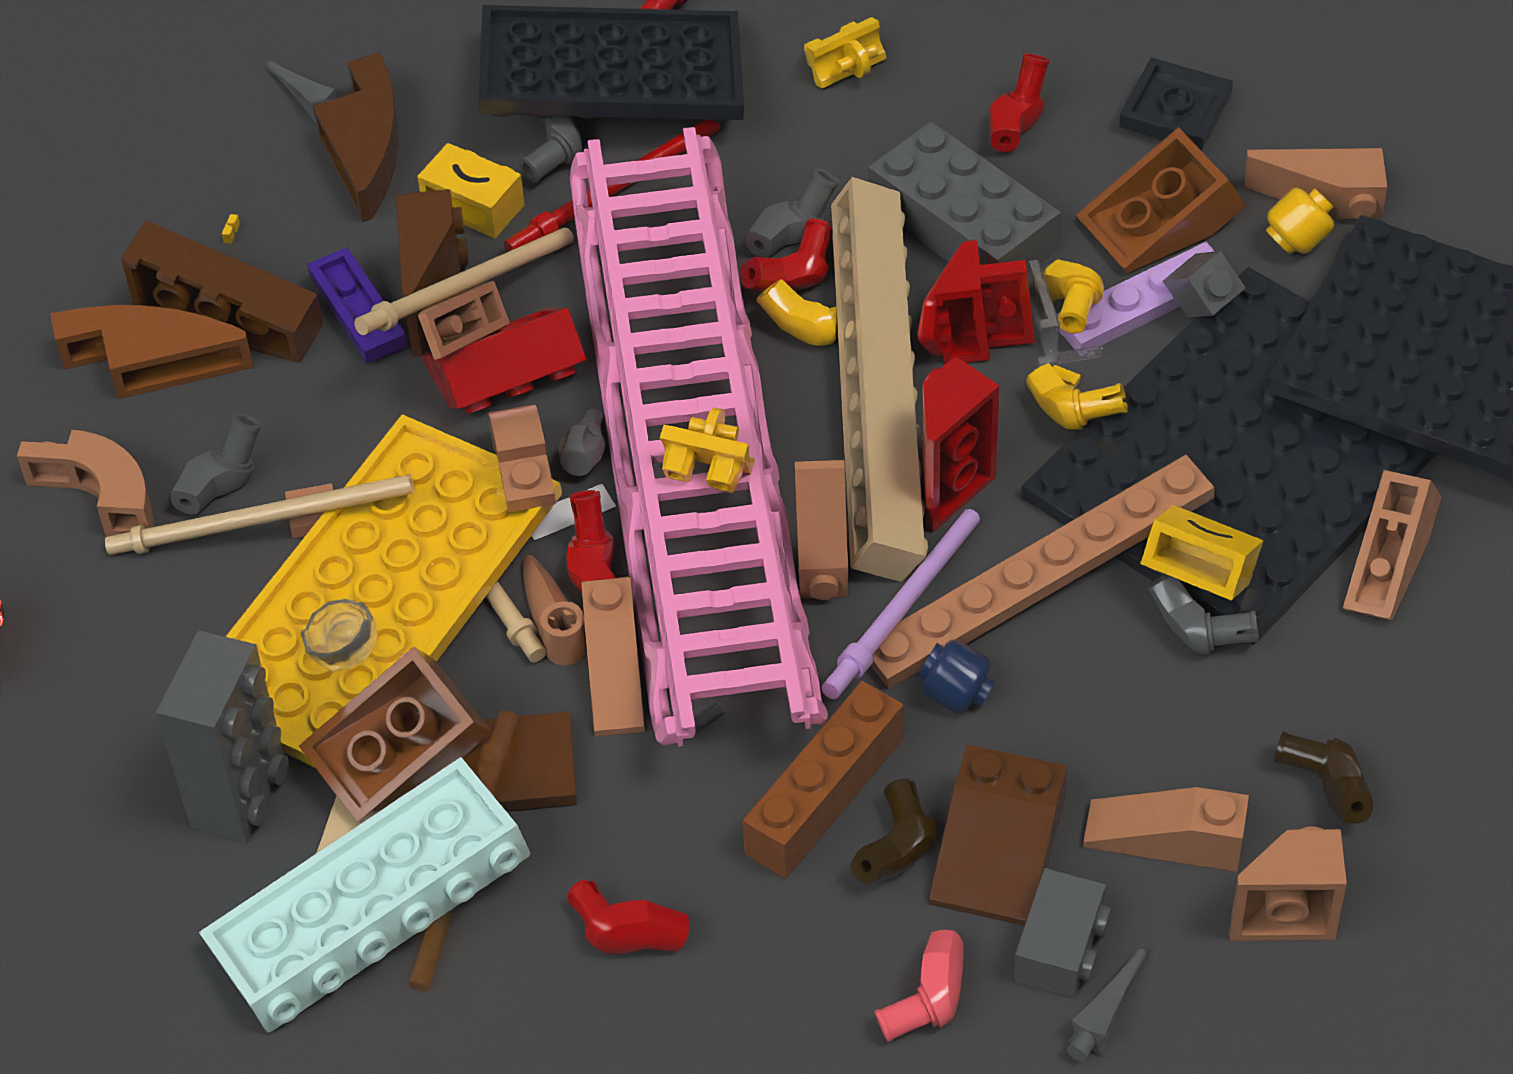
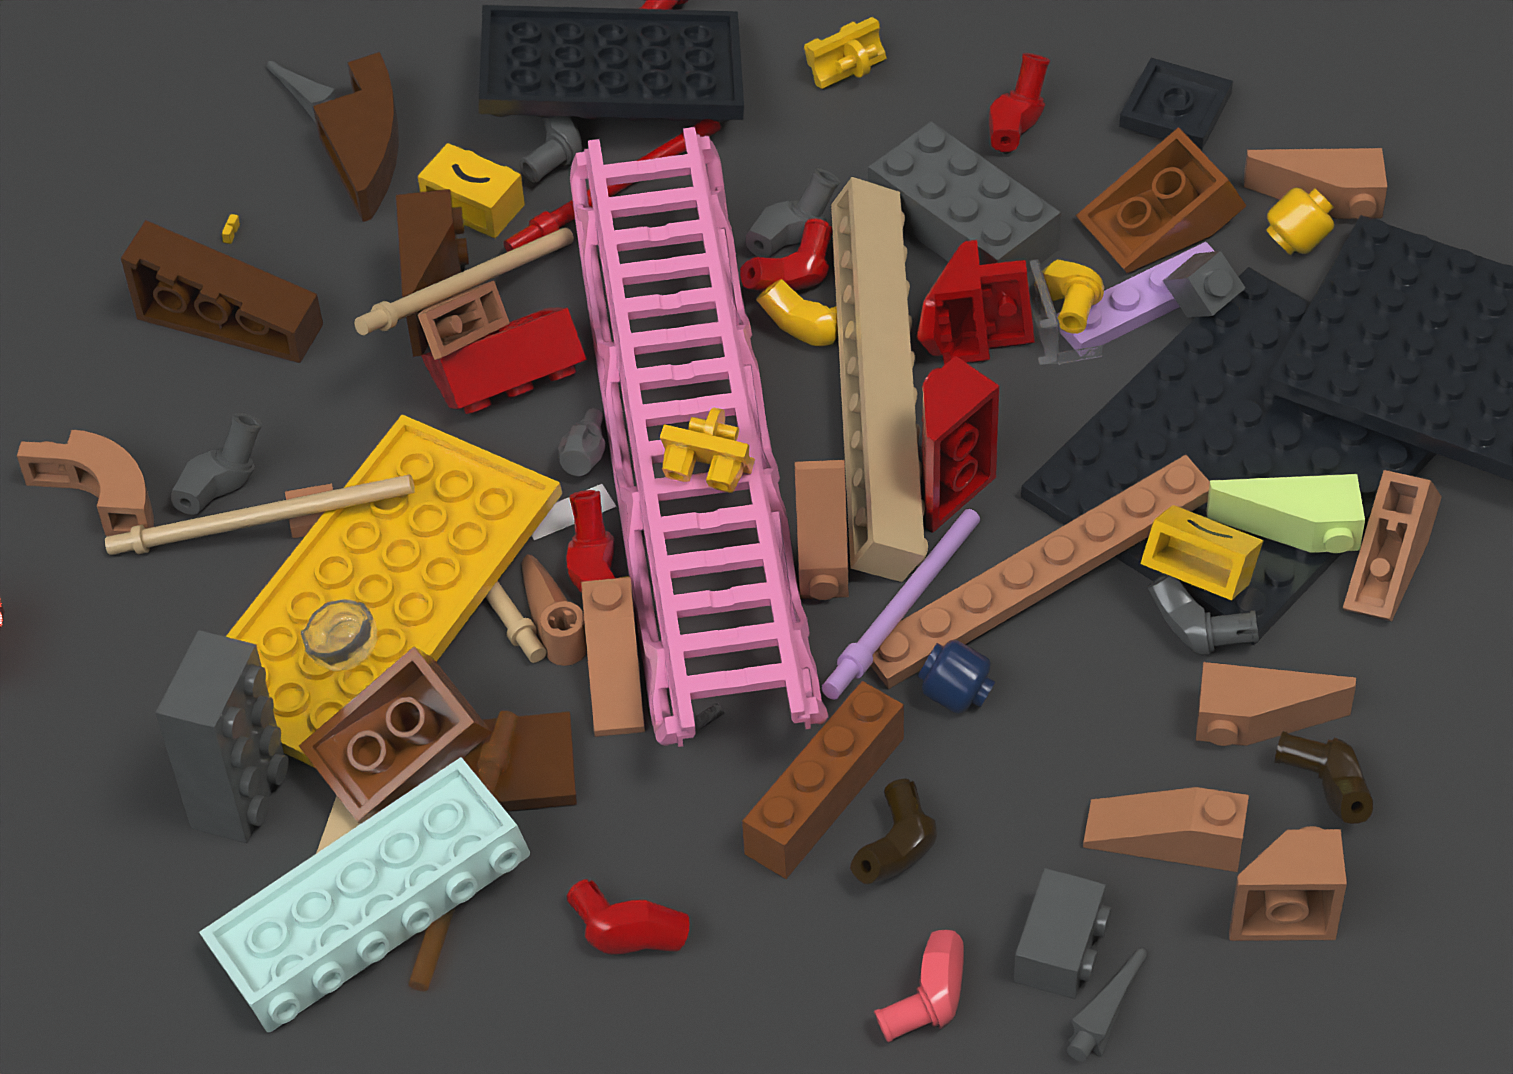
(150, 345): dark orange slope -> none
(351, 296): dark purple plate -> none
(522, 457): nougat arch -> none
(998, 834): reddish brown slope -> none
(1067, 376): yellow piece -> none
(1070, 406): yellow arm -> none
(1260, 703): none -> nougat slope
(1296, 511): none -> yellowish green slope

